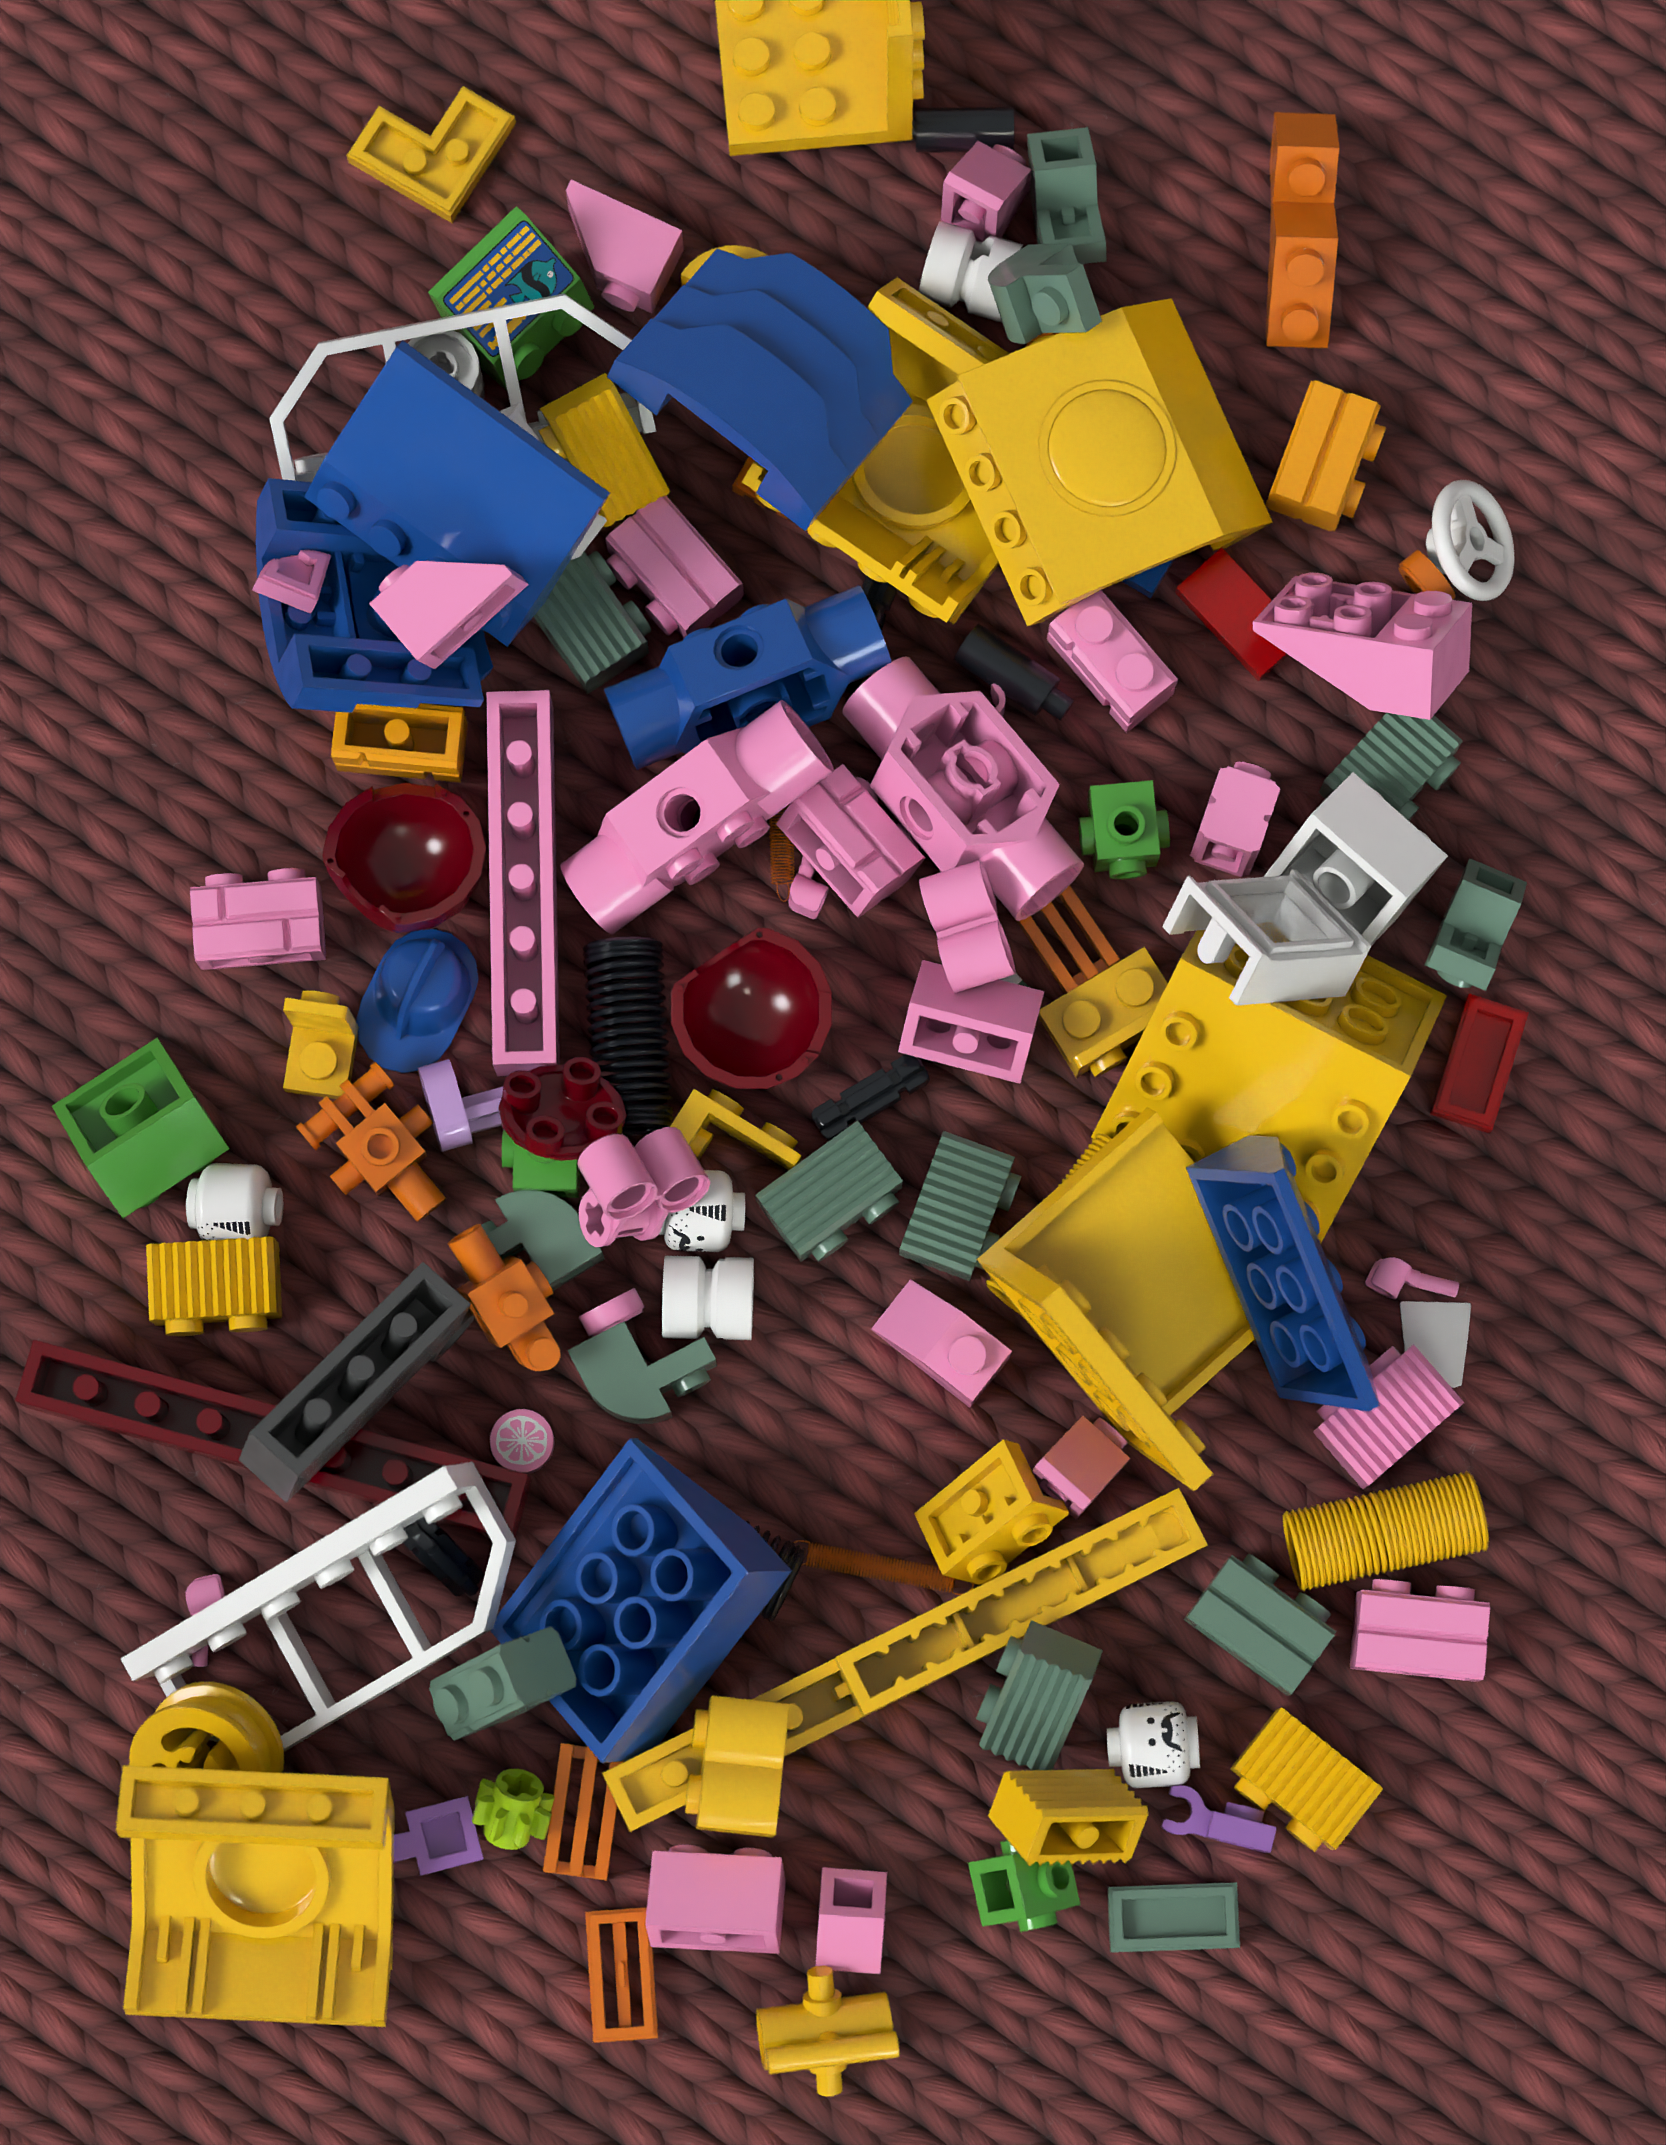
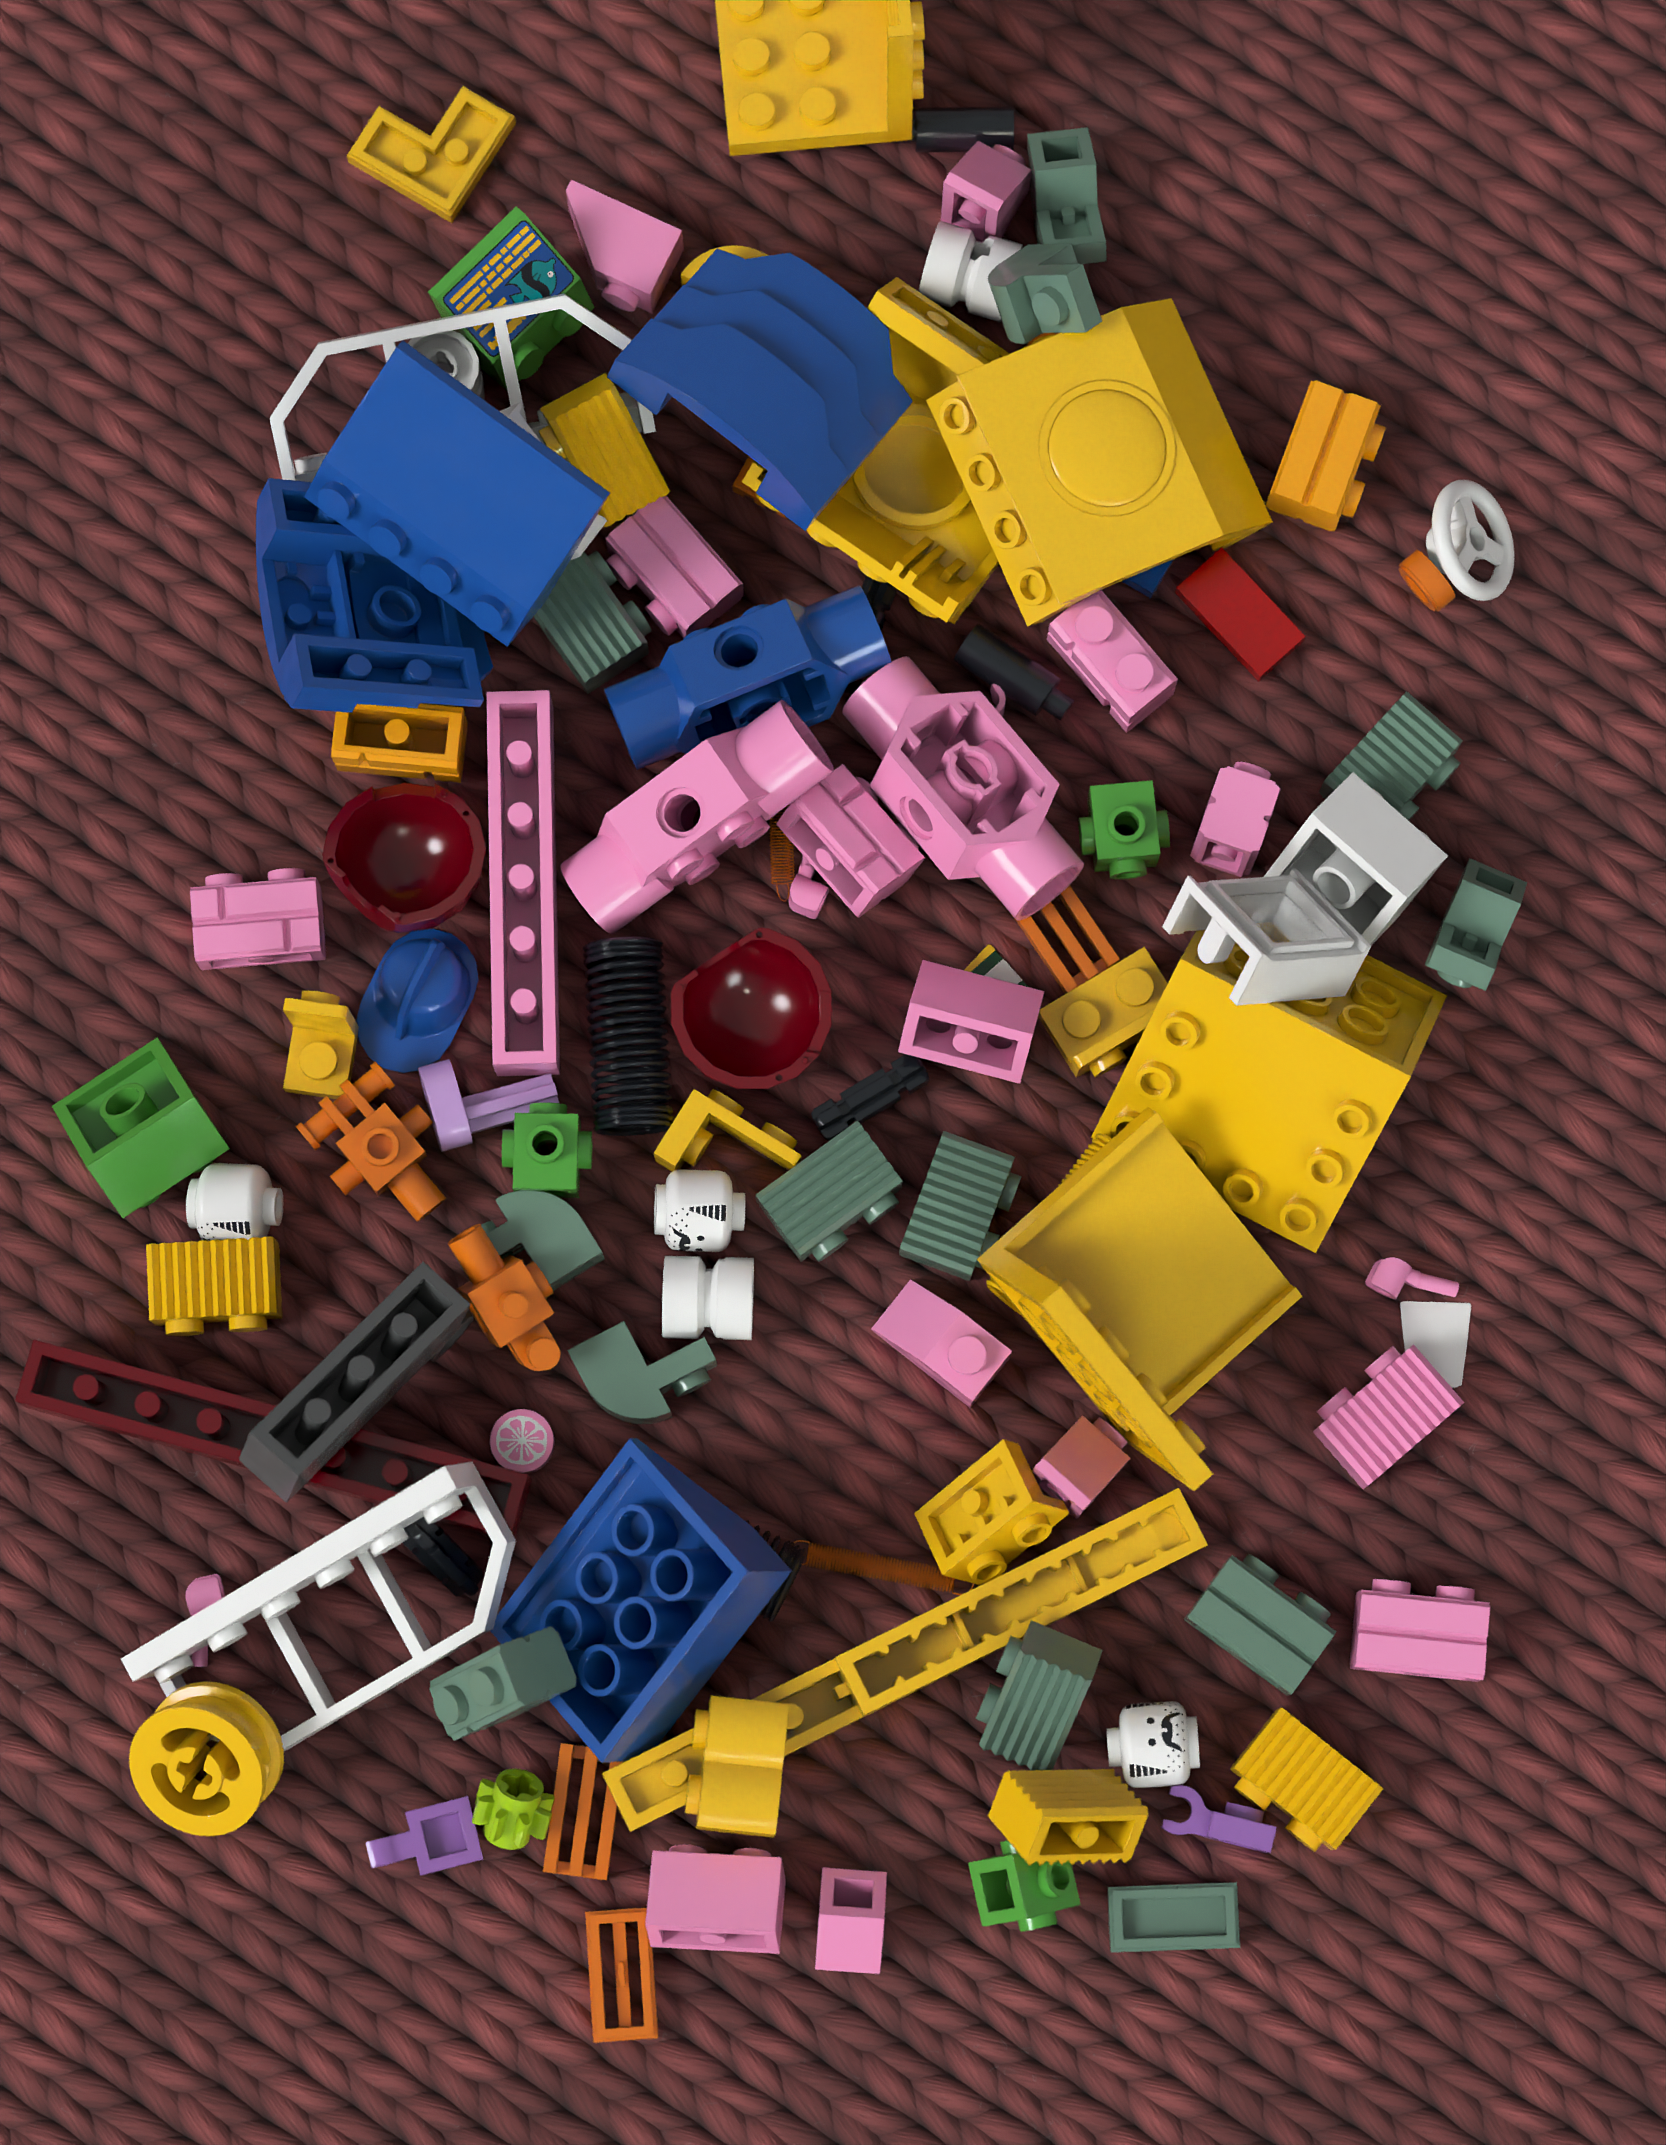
(259, 1895): yellow panel -> none
(294, 579): bright pink tile -> none
(443, 604): bright pink slope -> none
(560, 1108): dark red dish -> none
(612, 1312): bright pink tile -> none
(637, 1185): bright pink piece -> none
(826, 2032): yellow pin -> none
(967, 926): bright pink piece -> none
(1283, 1274): blue slope -> none
(1302, 229): orange arch -> none
(1373, 642): bright pink slope -> none
(1392, 1531): yellow piece -> none
(1479, 1063): red tile -> none

